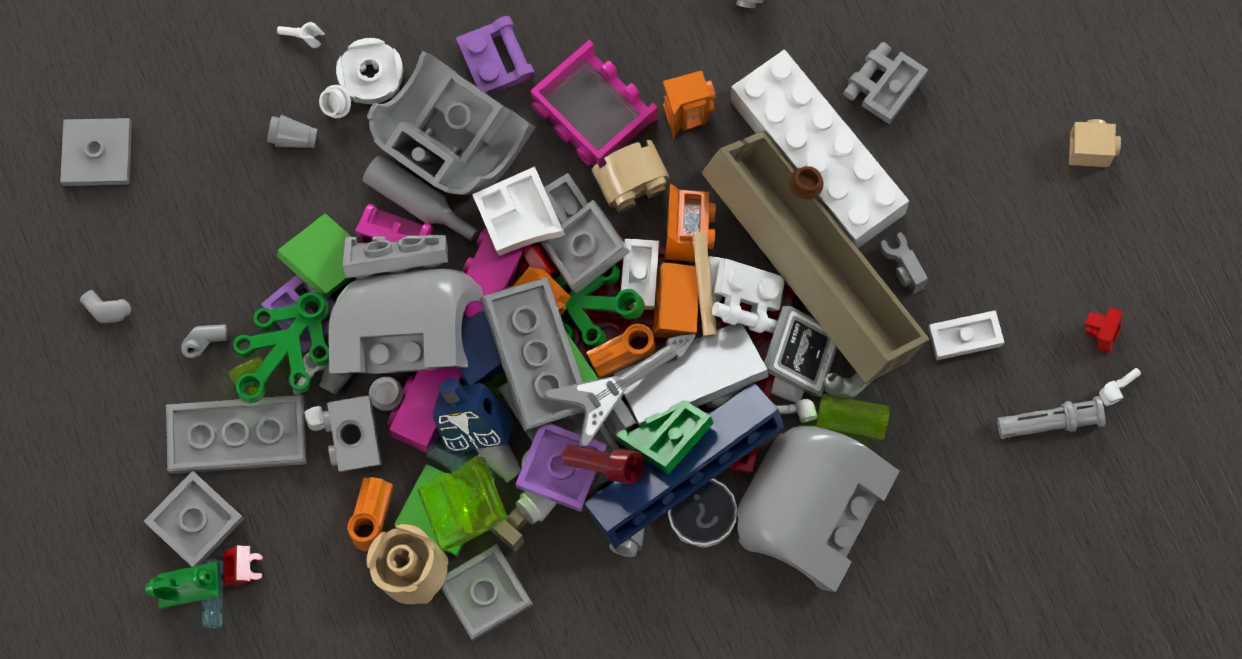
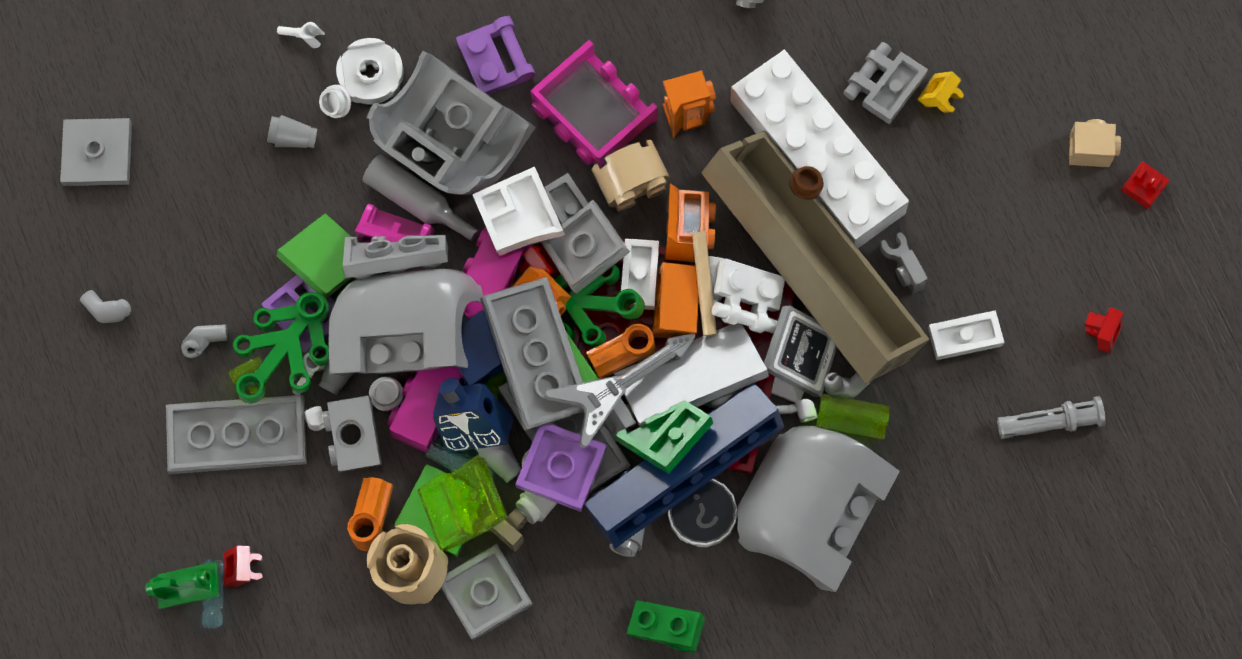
(193, 520): light grey plate -> none
(620, 465): dark red piece -> none
(666, 625): none -> green plate
(939, 91): none -> yellow tile
(1111, 392): white hand -> none
(1145, 185): none -> red tile

